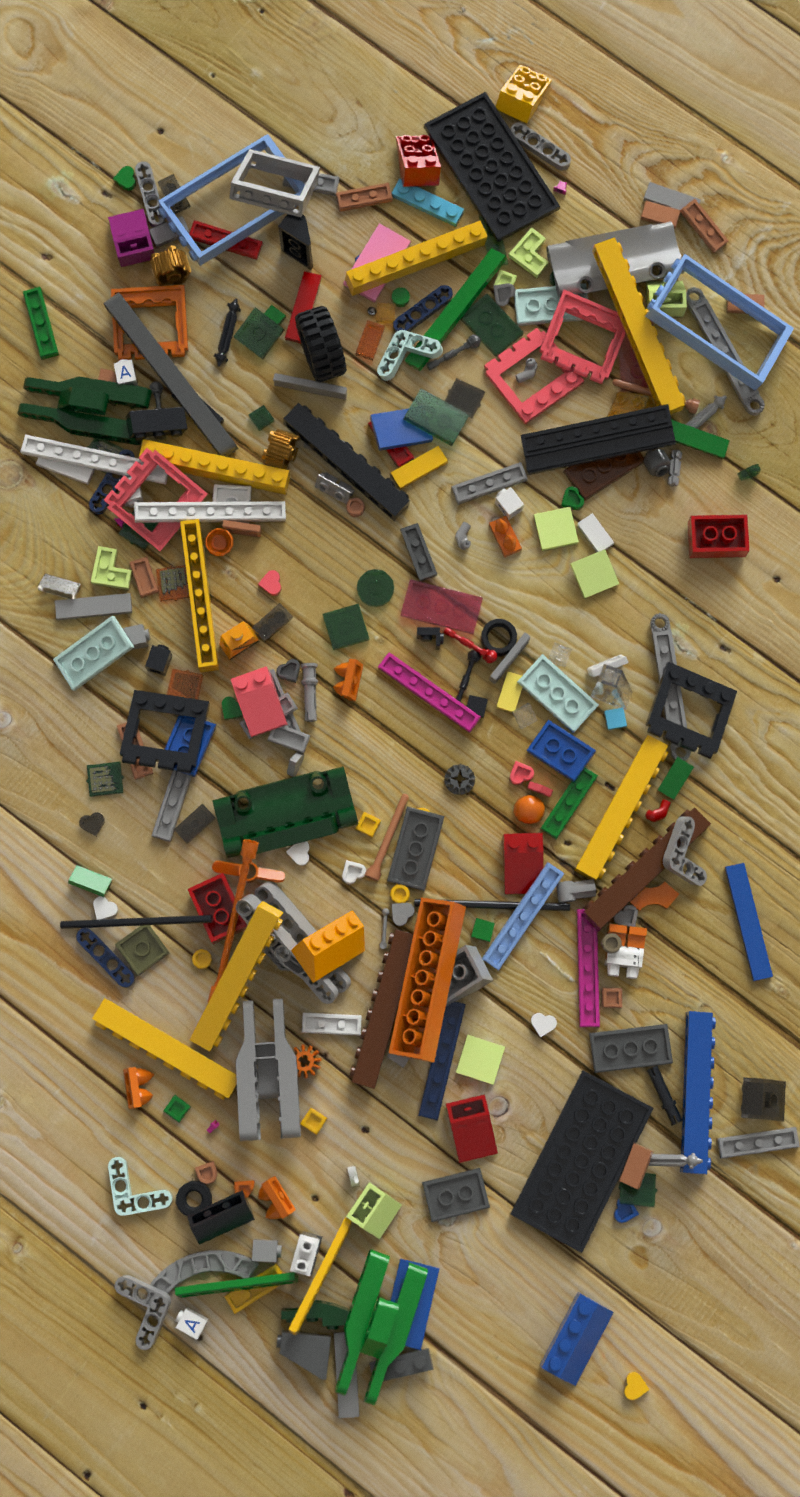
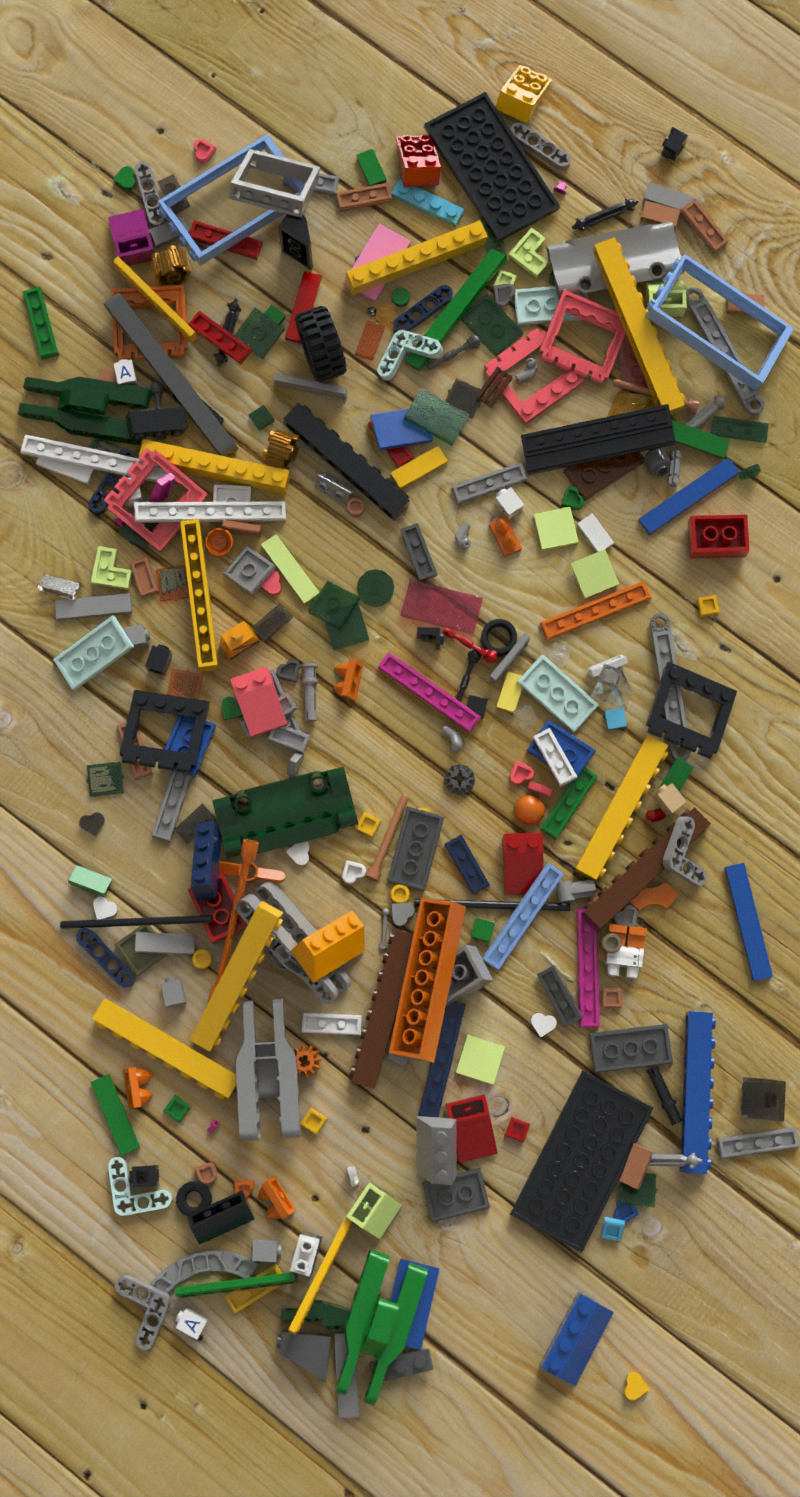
(115, 1114): none -> green tile
(153, 298): none -> yellow tile
(153, 1176): none -> black brick
(162, 488): none -> dark pink tile
(164, 943): none -> light grey tile
(173, 992): none -> light grey brick
(203, 150): none -> coral tile
(206, 860): none -> dark blue brick
(220, 337): none -> red tile
(249, 571): none -> light grey tile
(290, 569): none -> yellowish green tile
(333, 604): none -> clear green tile
(371, 168): none -> green tile
(437, 1149): none -> light grey slope
(455, 737): none -> light grey arm
(467, 864): none -> dark blue tile
(502, 374): none -> reddish brown tile
(517, 1129): none -> red tile
(555, 757): none -> white tile
(559, 995): none -> dark grey plate
(595, 610): none -> orange tile
(605, 214): none -> black wheel
(612, 1229): none -> medium azure tile
(669, 798): none -> tan brick
(674, 144): none -> black brick
(688, 496): none -> blue tile
(708, 606): none -> yellow tile
(739, 429): none -> clear green tile

